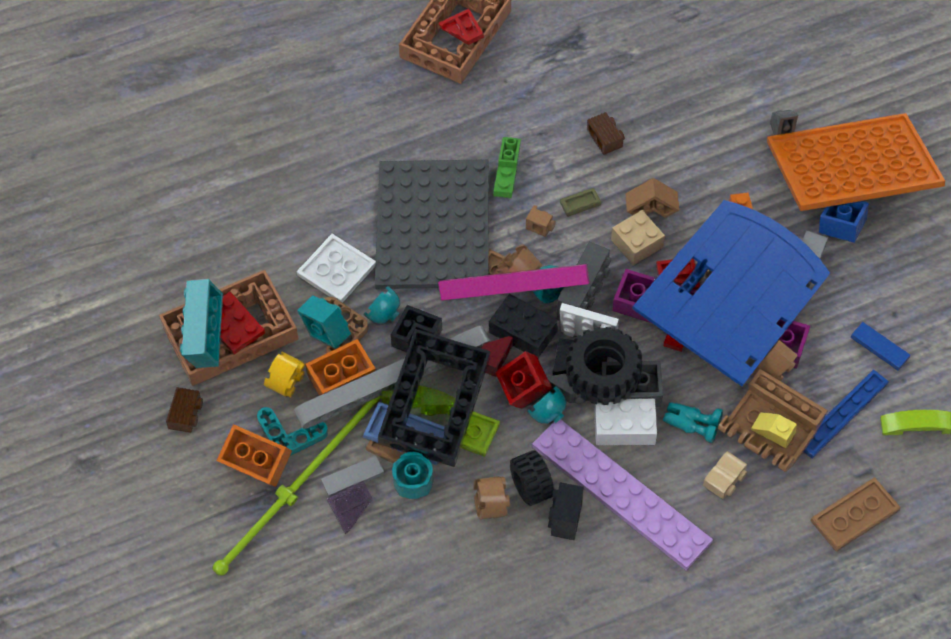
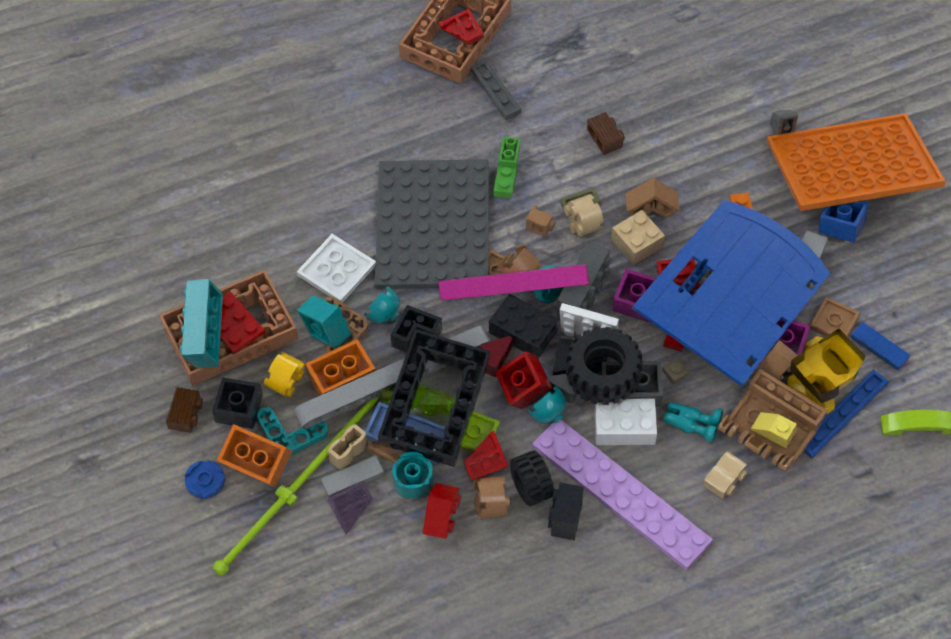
(204, 479): none -> blue tile
(237, 403): none -> black brick
(346, 448): none -> tan brick
(439, 511): none -> red brick
(486, 458): none -> red wing
(496, 89): none -> dark grey plate
(584, 215): none -> tan brick
(676, 371): none -> dark tan plate
(825, 368): none -> yellow piece
(832, 316): none -> medium nougat tile
(855, 514): medium nougat tile -> none

